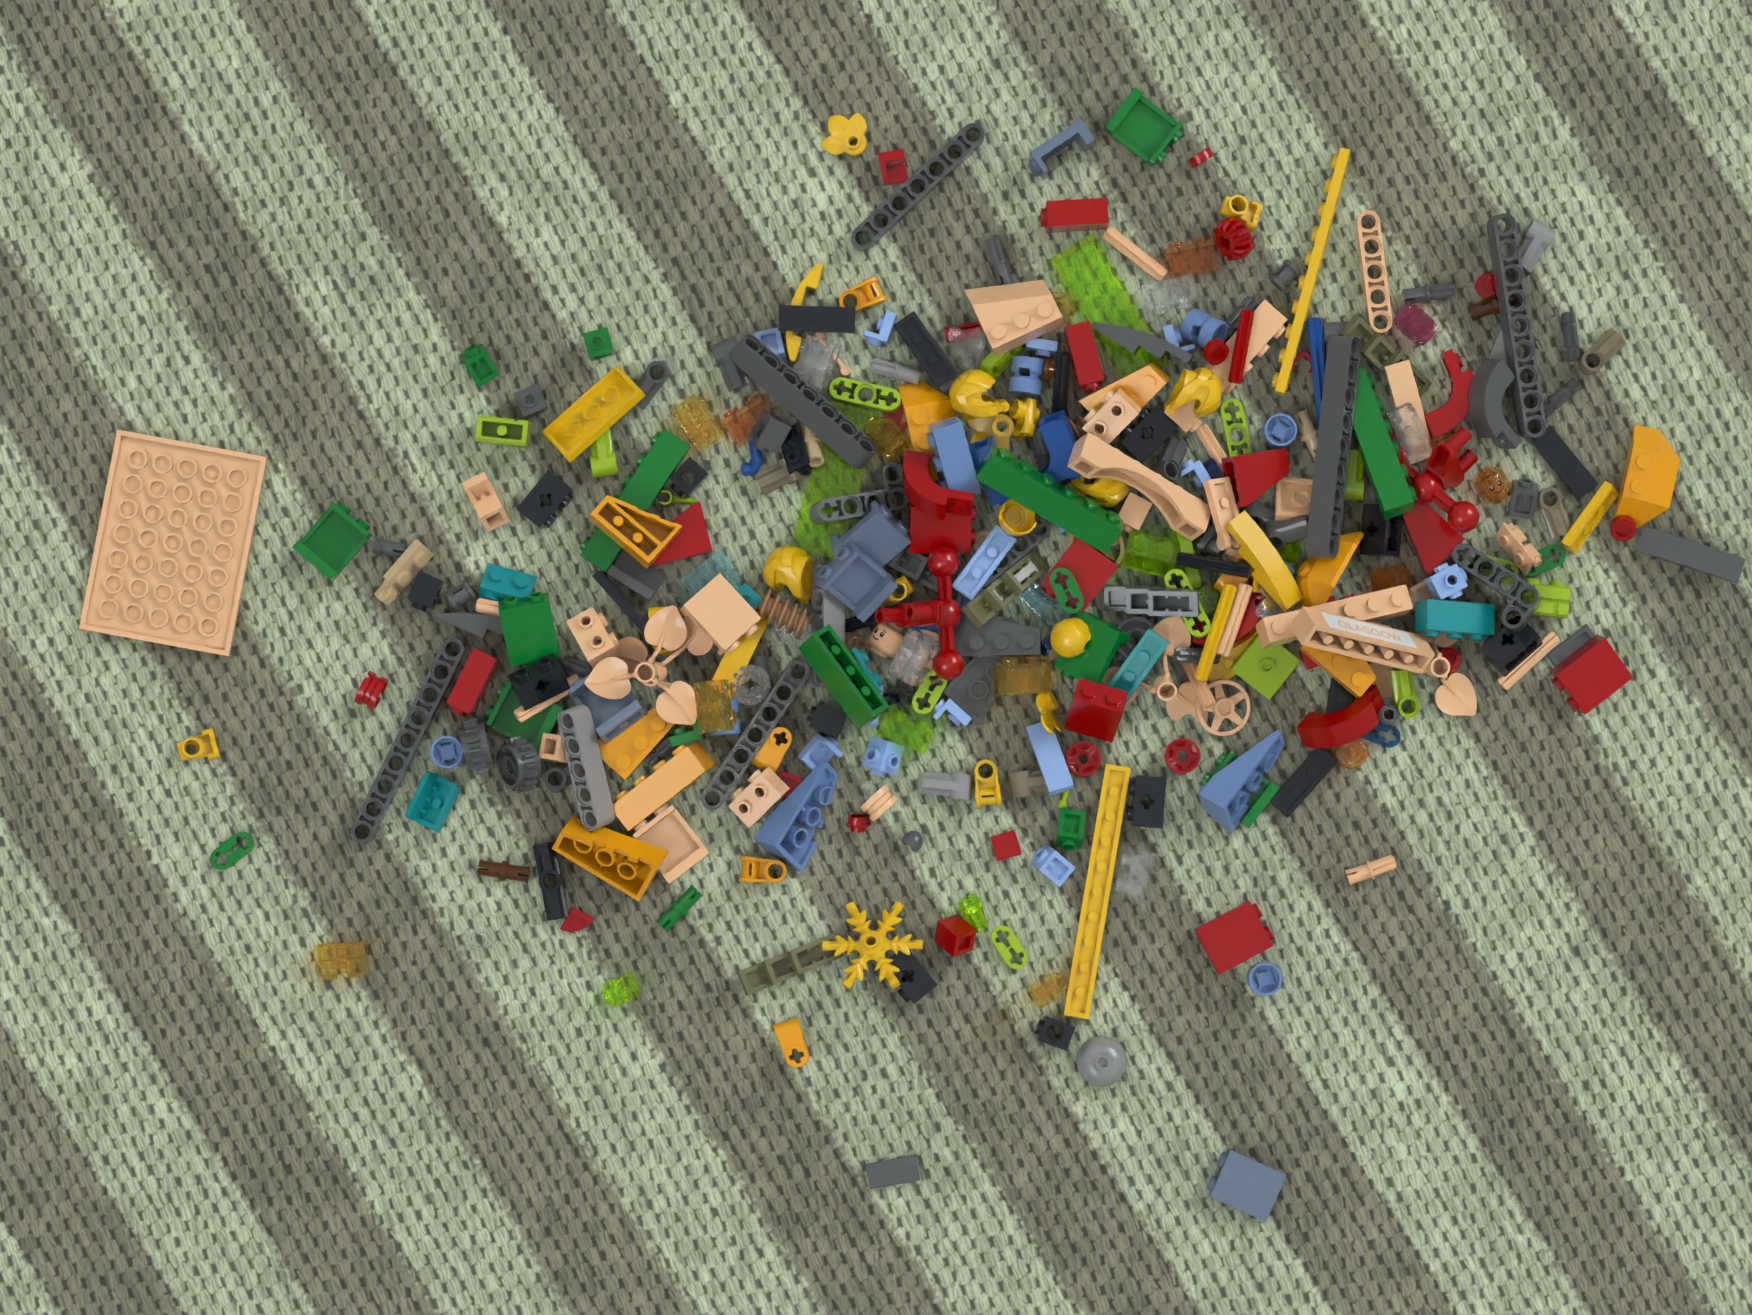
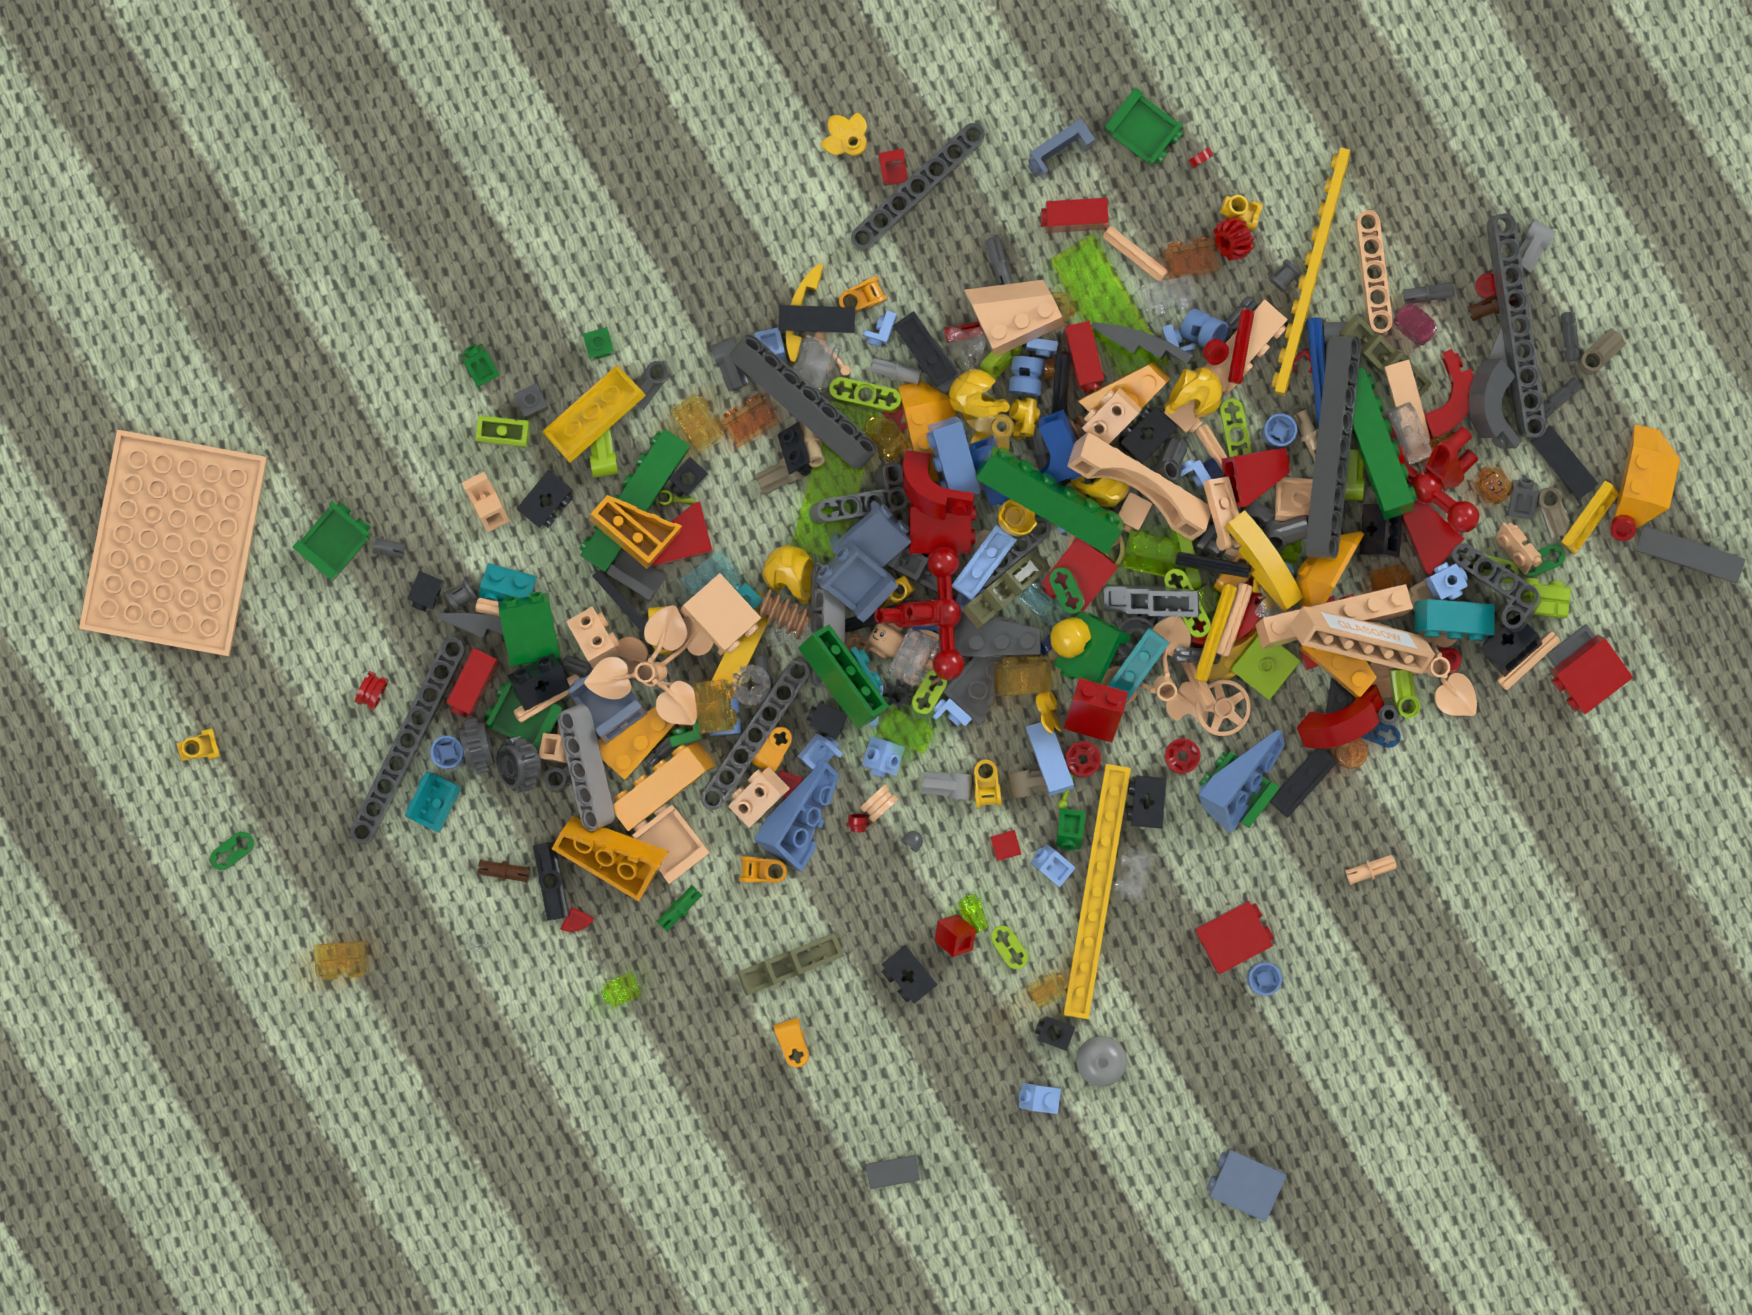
(403, 571): tan hinge -> none
(755, 461): blue arm -> none
(769, 432): dark grey brick -> none
(875, 951): yellow piece -> none
(1039, 1098): none -> light blue bracket

